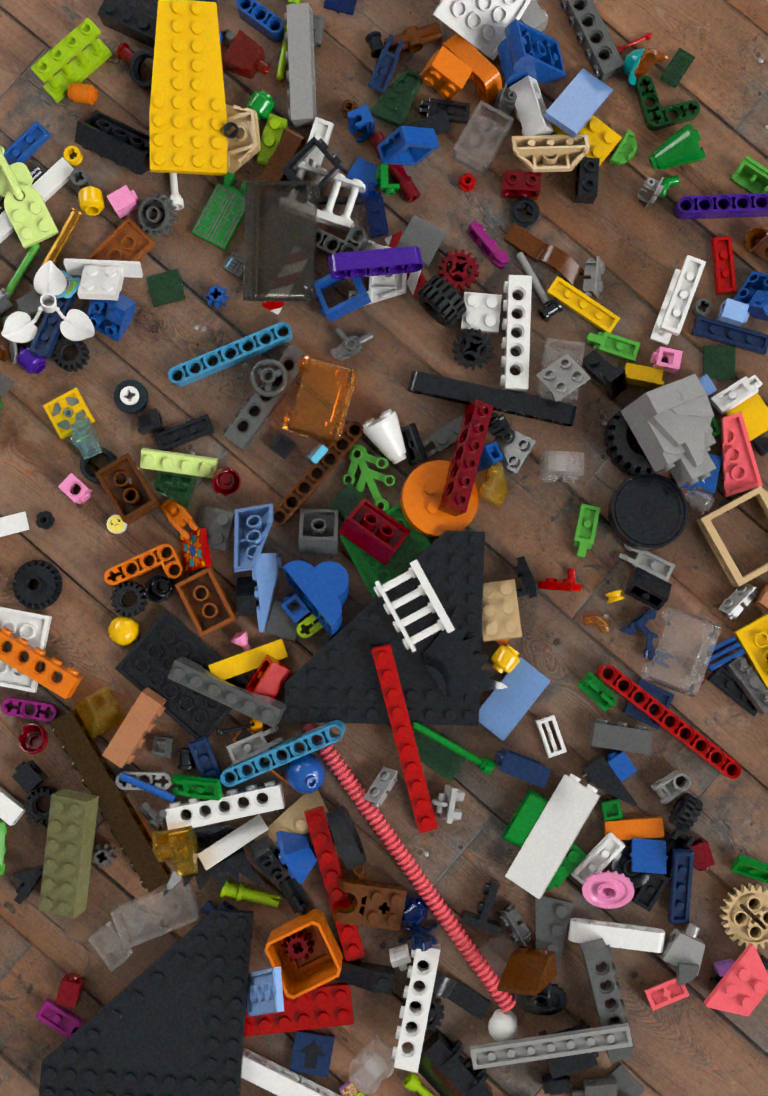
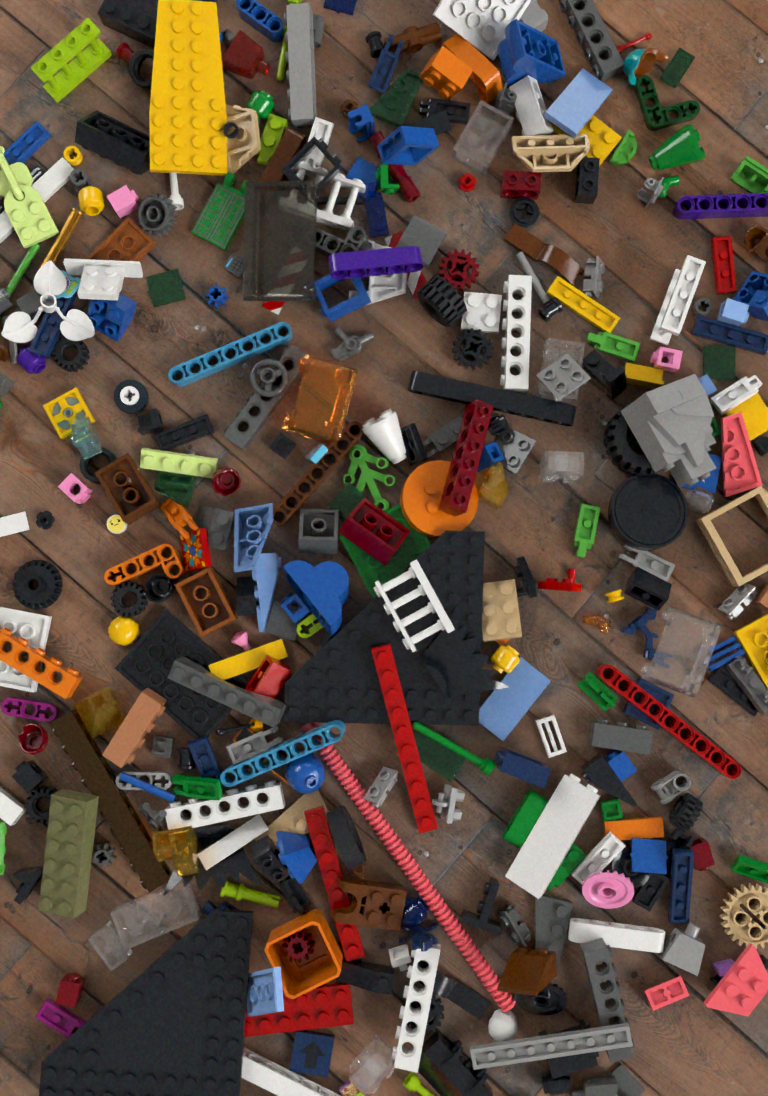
(82, 93): orange brick -> none
(487, 245): magenta hinge -> none
(686, 972): dark grey tile -> none

